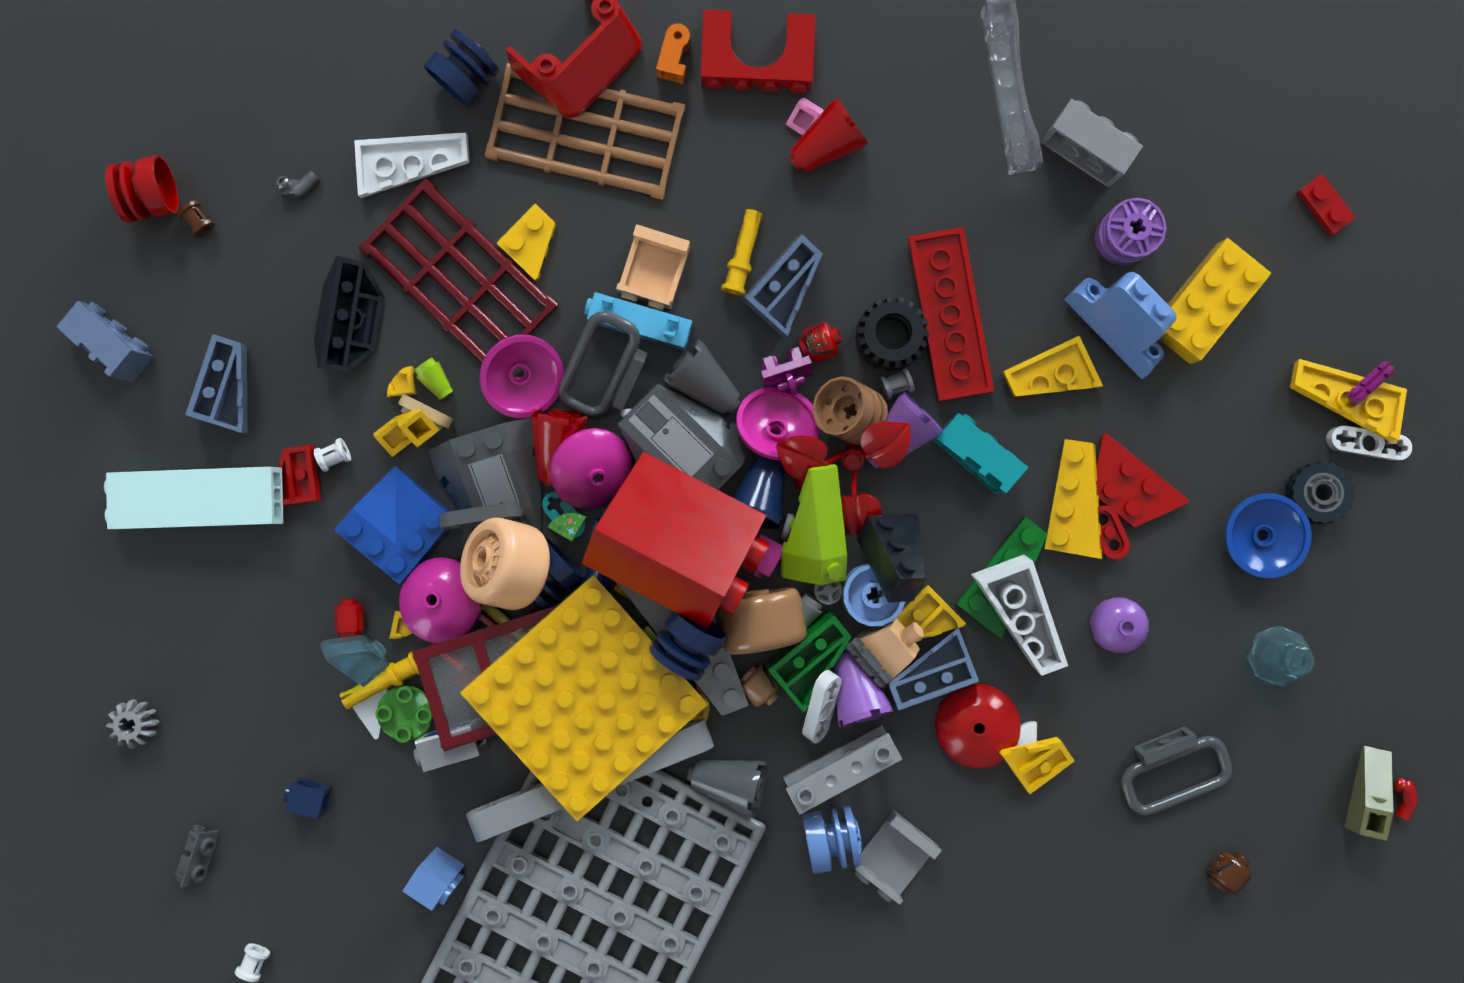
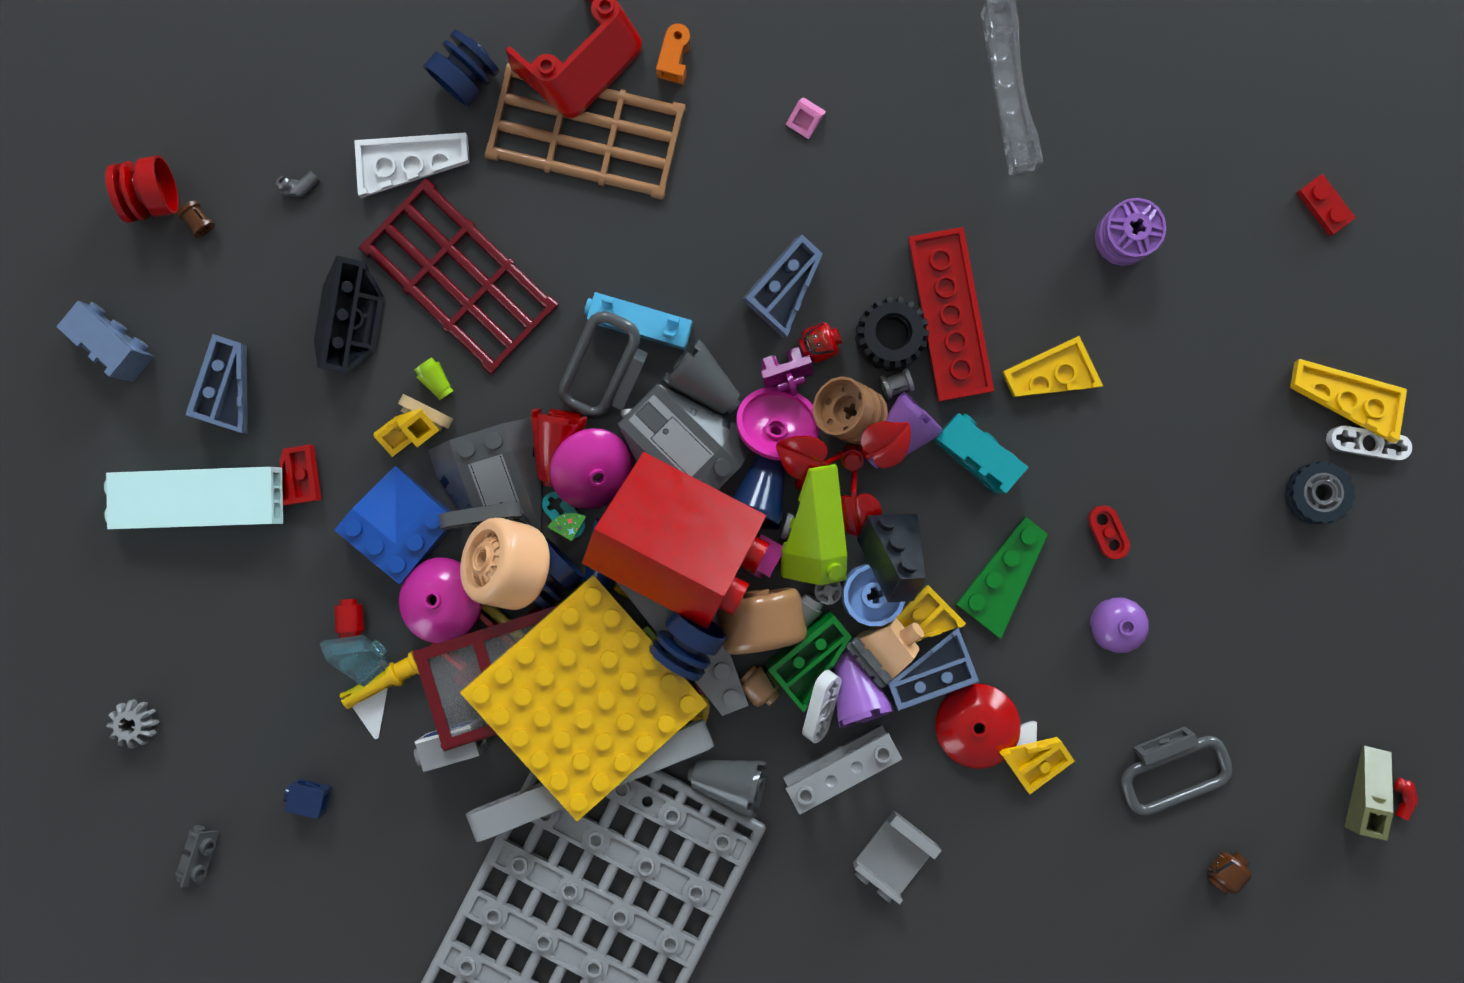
(252, 962): white bush -> none
(332, 455): white bush -> none
(399, 628): yellow tile -> none
(403, 383): yellow tile -> none
(404, 713): bright green dish -> none
(435, 879): medium blue wedge -> none
(529, 240): yellow wing -> none
(536, 384): dark pink dish -> none
(653, 268): light nougat panel -> none
(739, 265): yellow pin -> none
(790, 71): red arch -> none
(827, 139): red cone -> none
(832, 839): medium blue wheel -> none
(1022, 606): white wedge -> none
(1074, 513): yellow wing -> none
(1092, 143): light grey brick -> none
(1126, 318): medium blue brick -> none
(1132, 486): red wing -> none
(1212, 299): yellow brick -> none
(1280, 656): clear light blue cone -> none
(1284, 541): blue dish -> none
(1370, 382): magenta axle -> none

